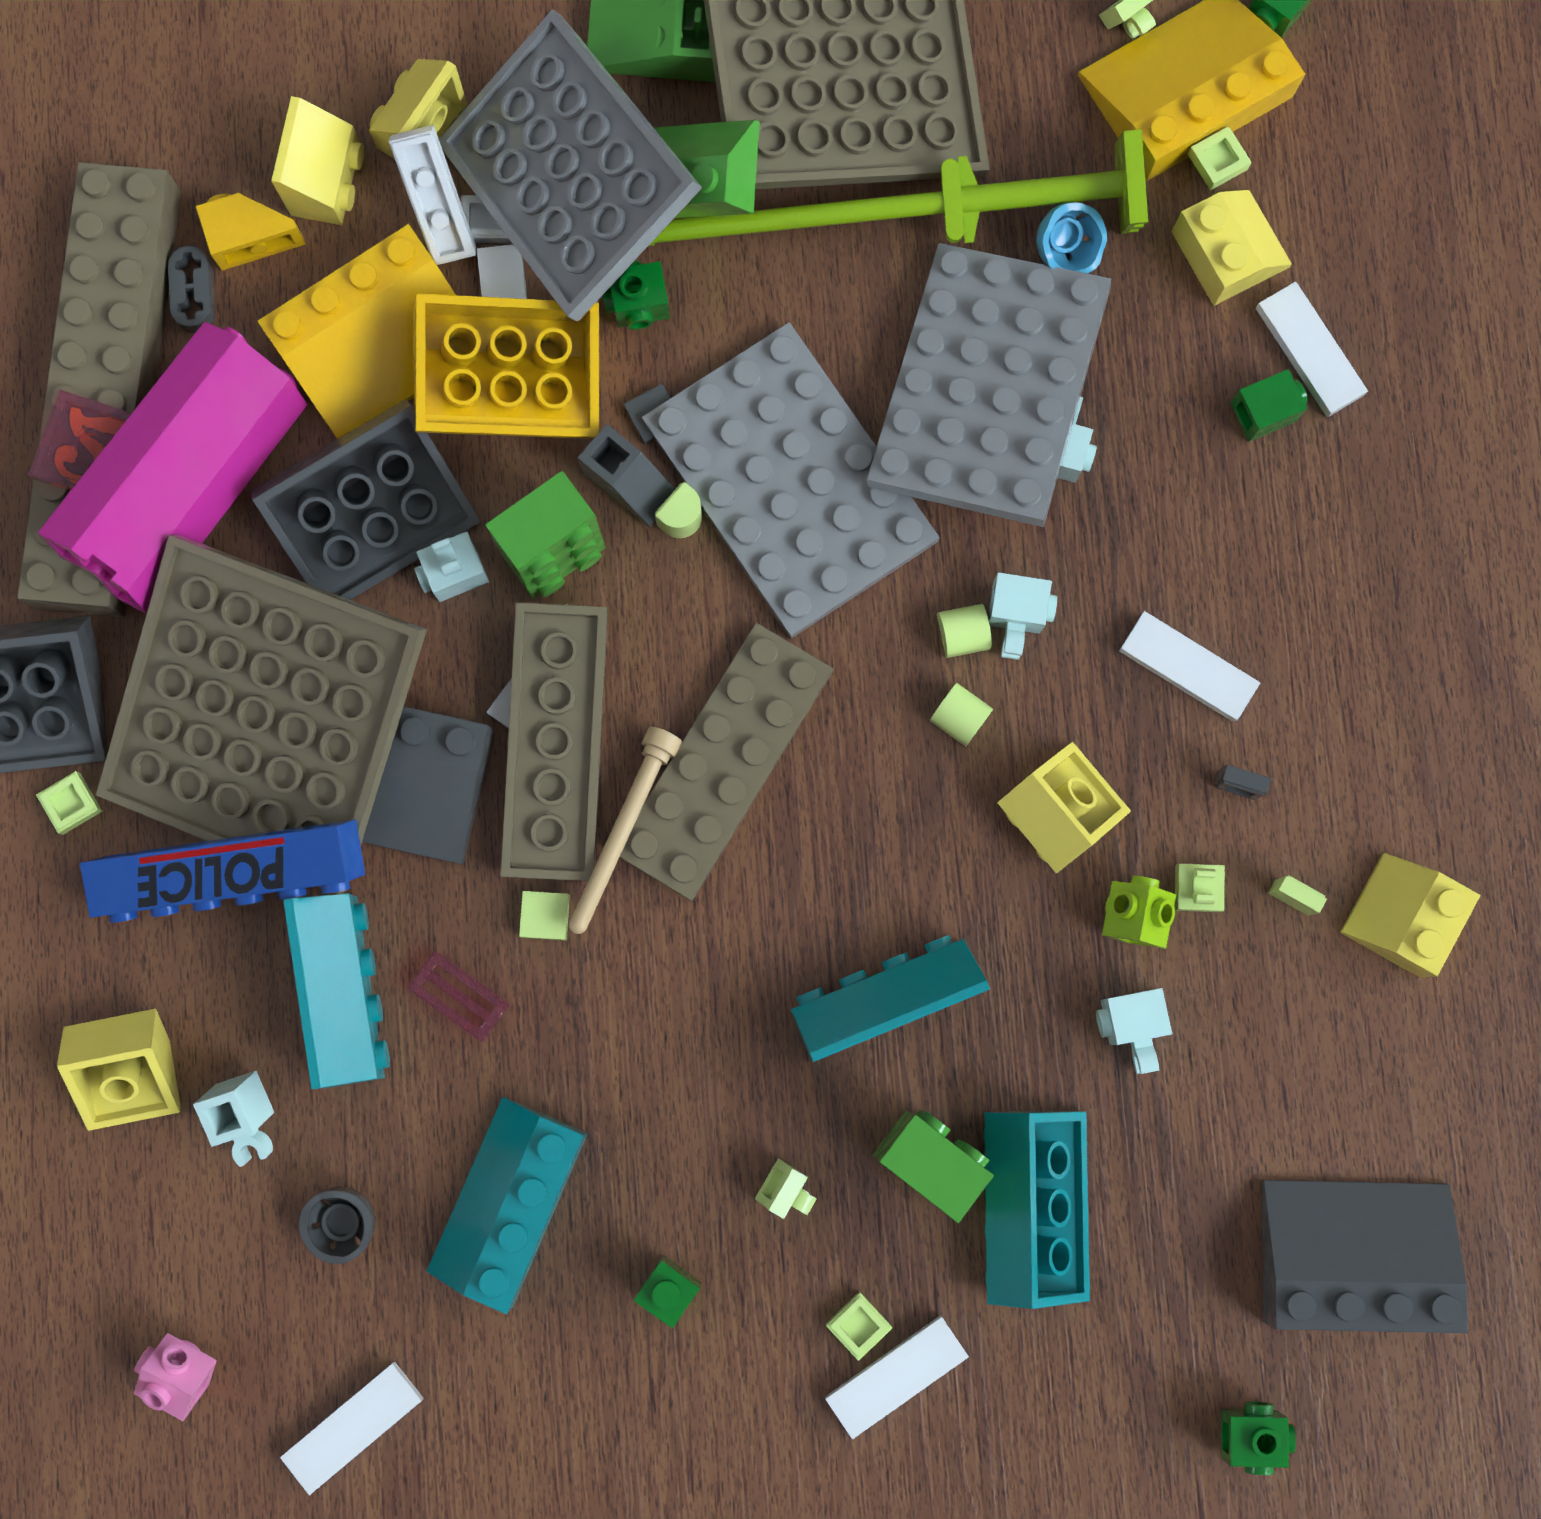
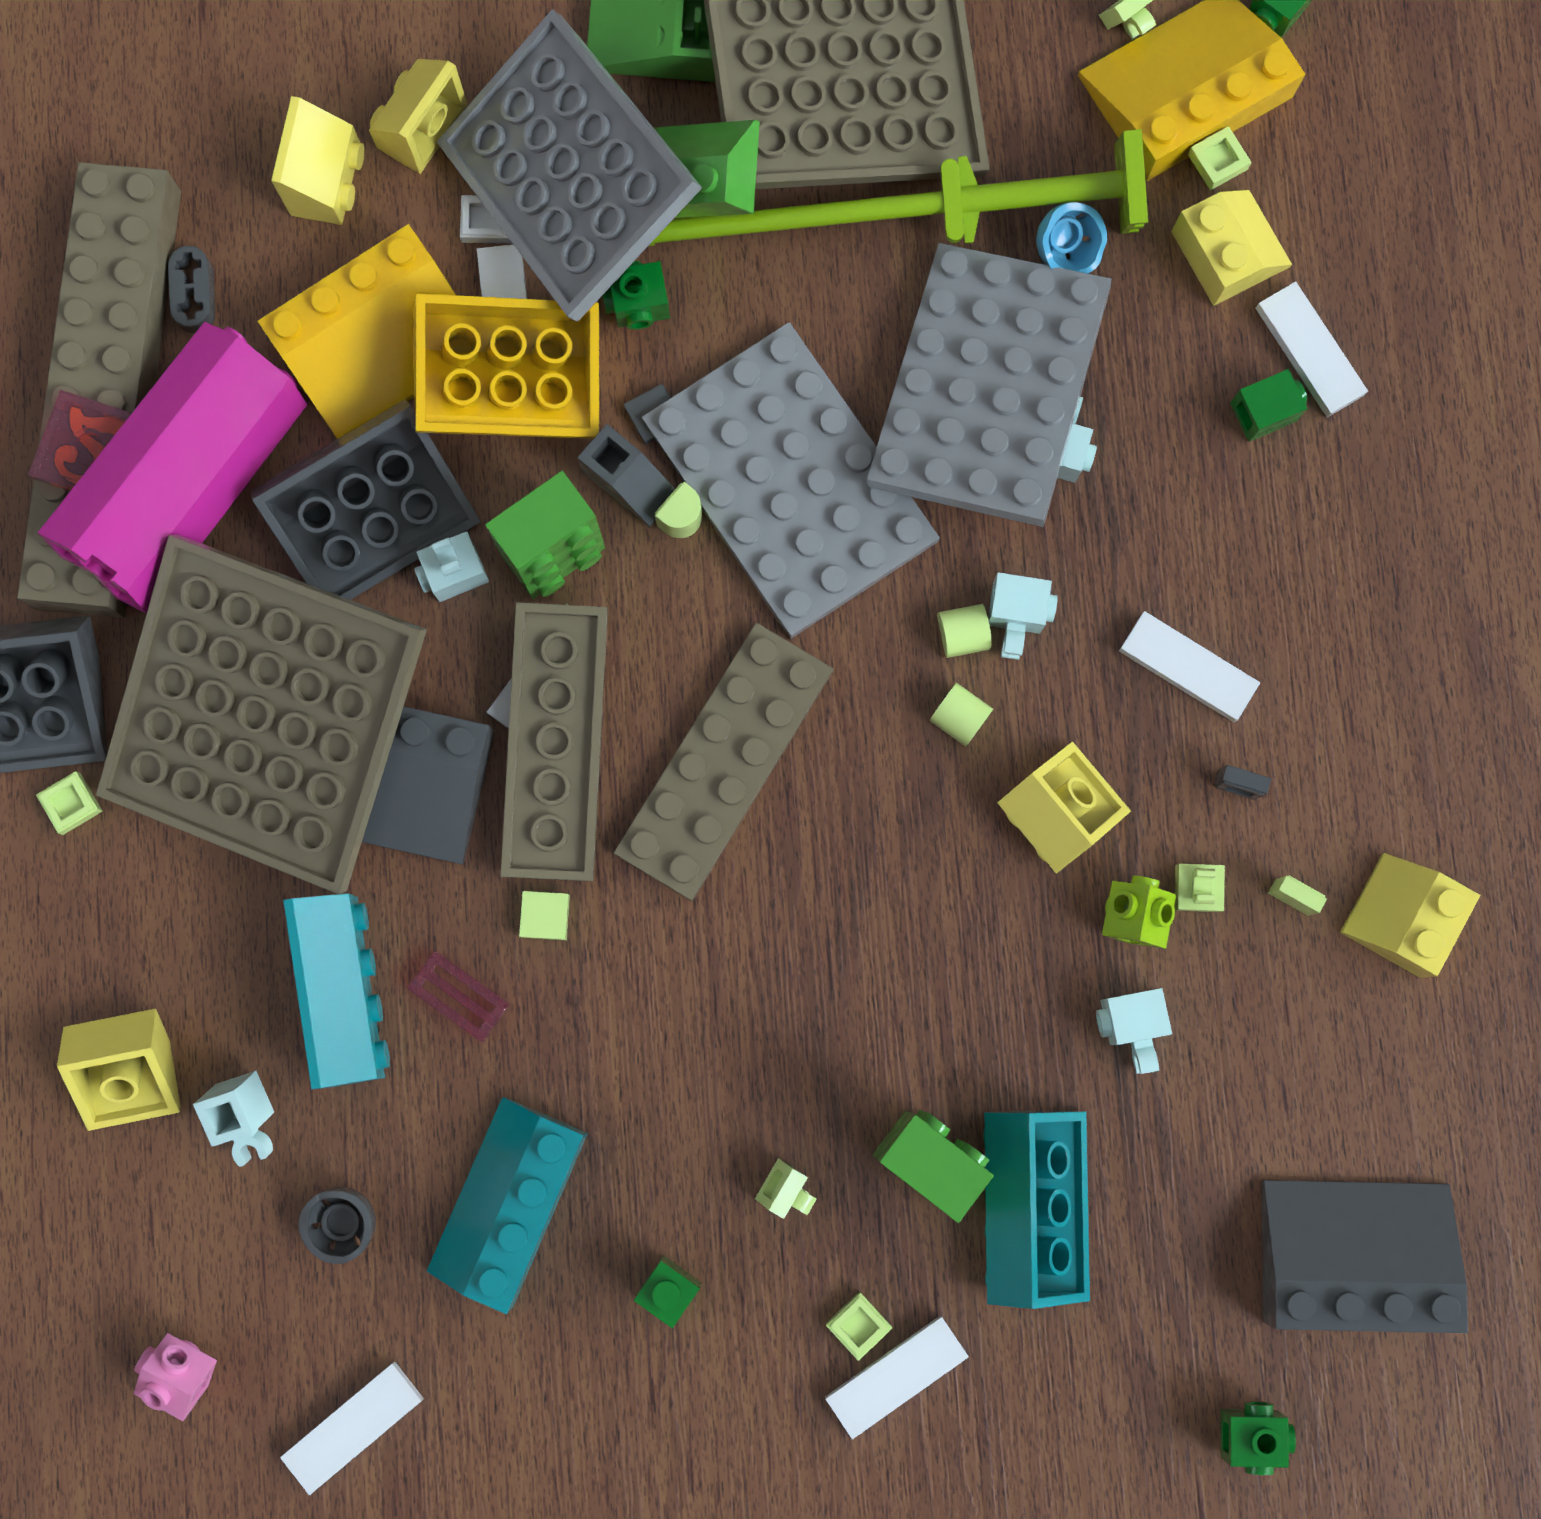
(223, 869): blue brick -> none
(245, 230): yellow slope -> none
(433, 194): white tile -> none
(658, 749): tan piece -> none
(889, 998): teal slope -> none

